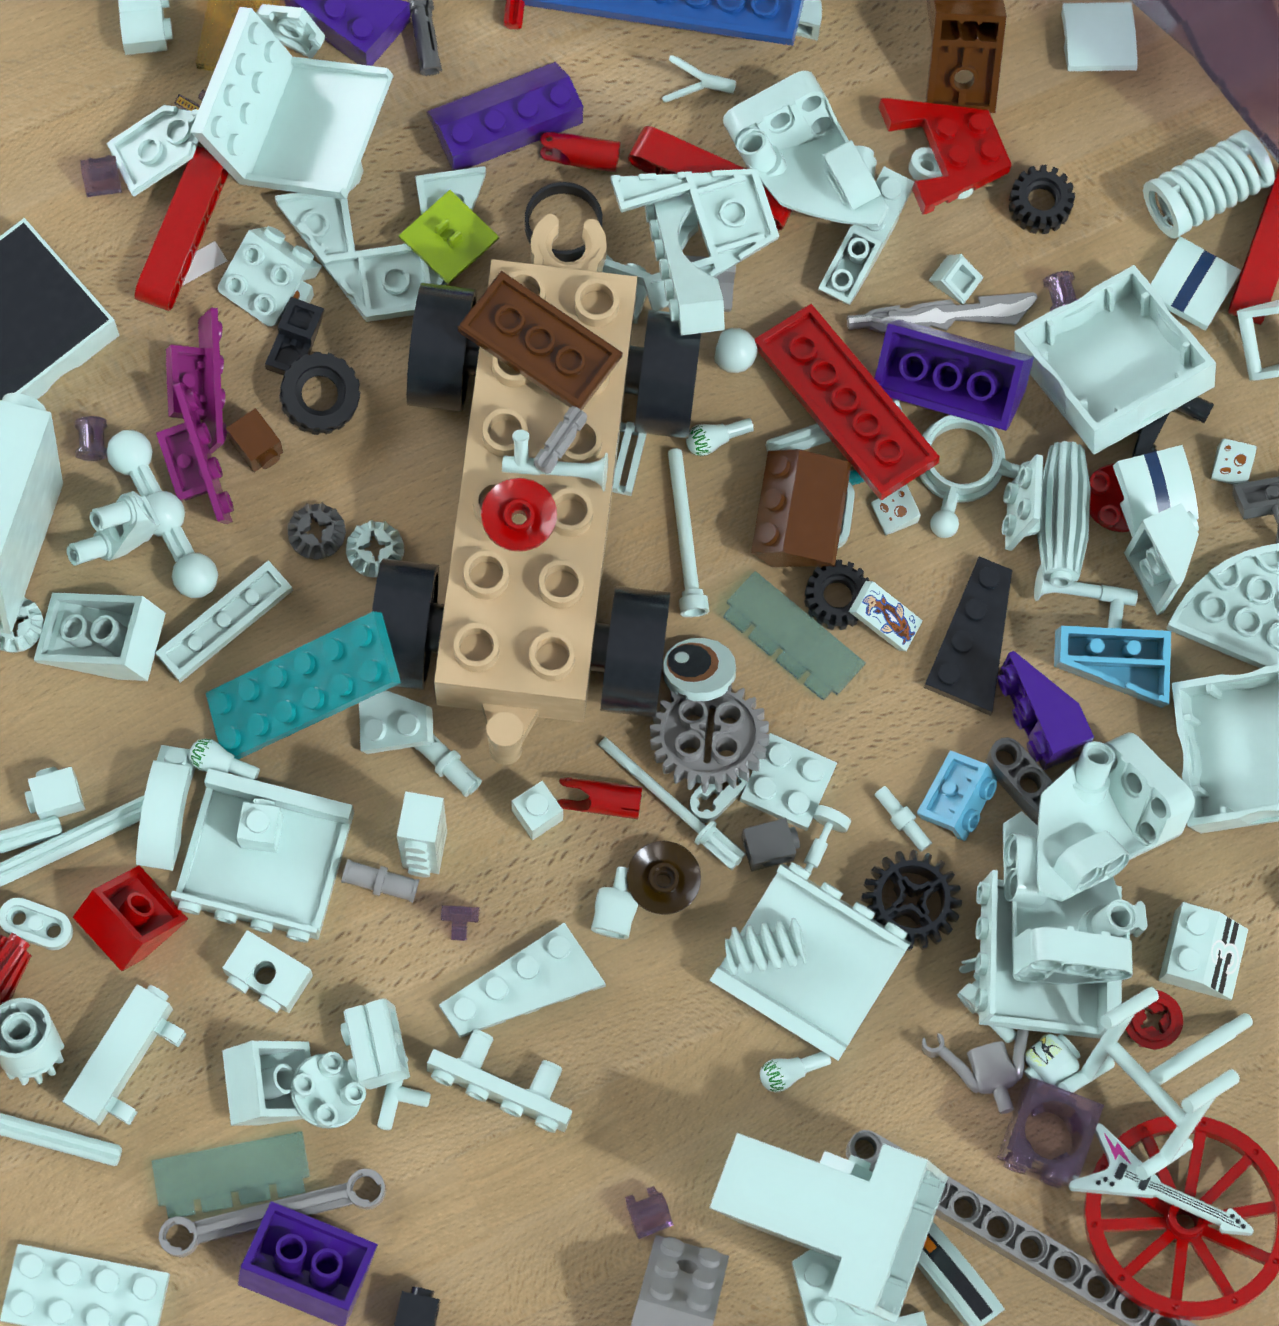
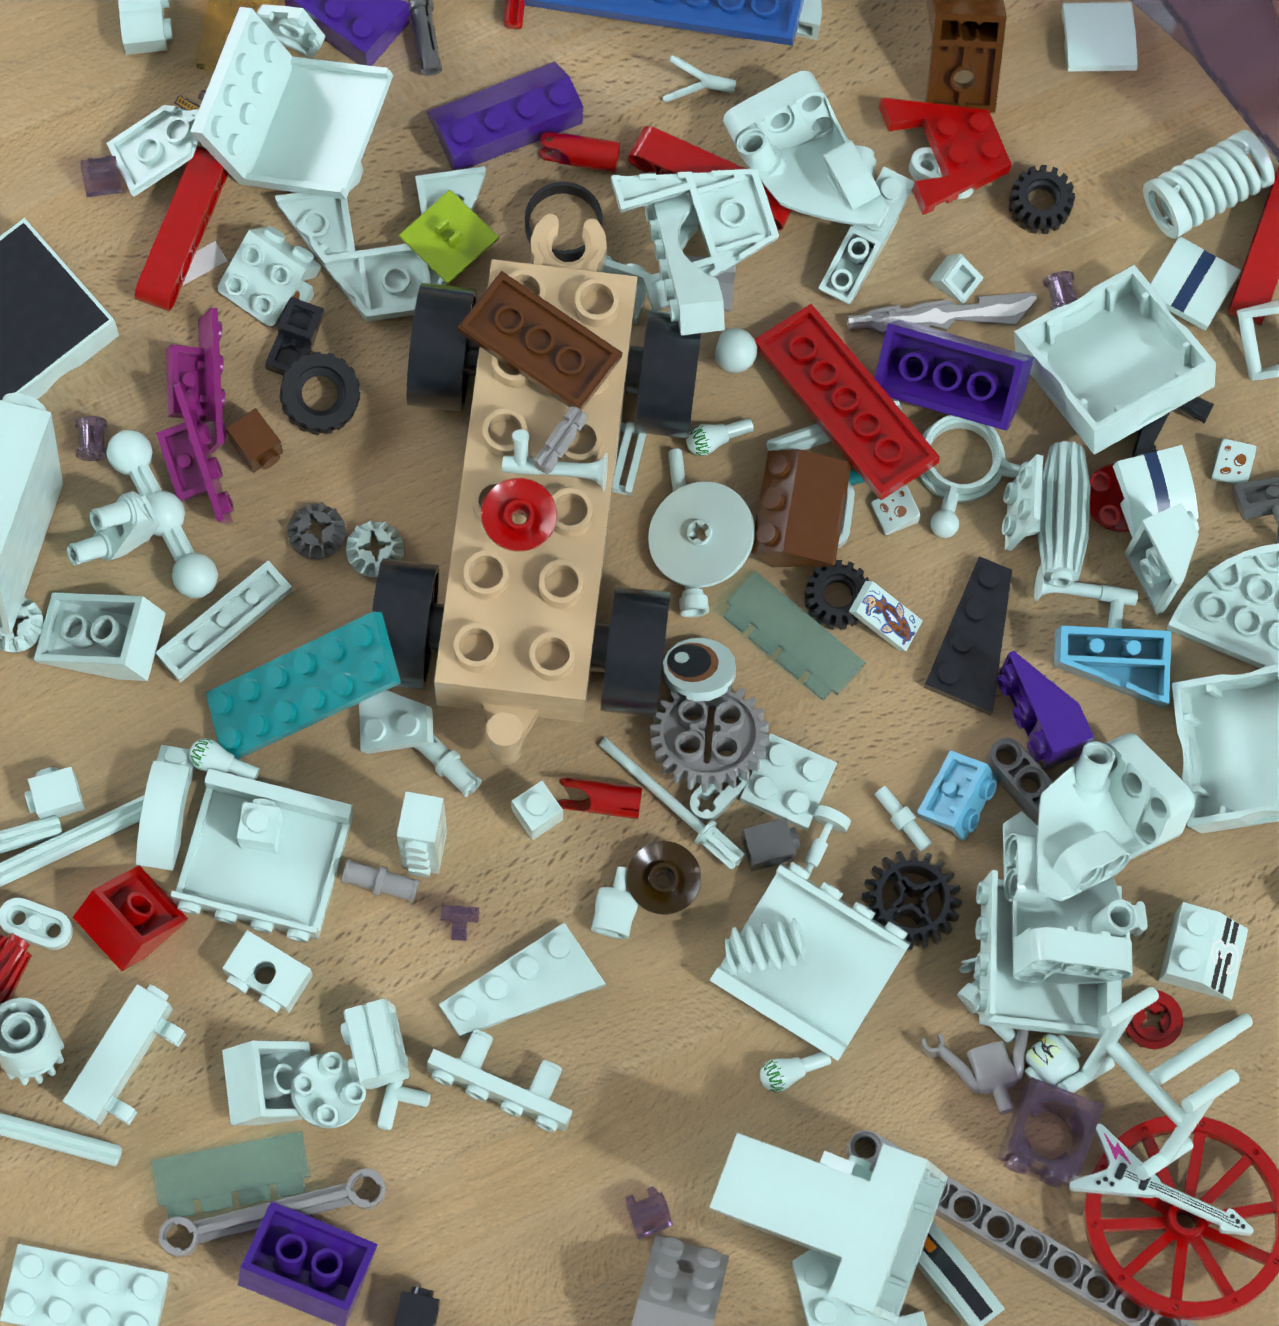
(675, 541): none -> light aqua piece

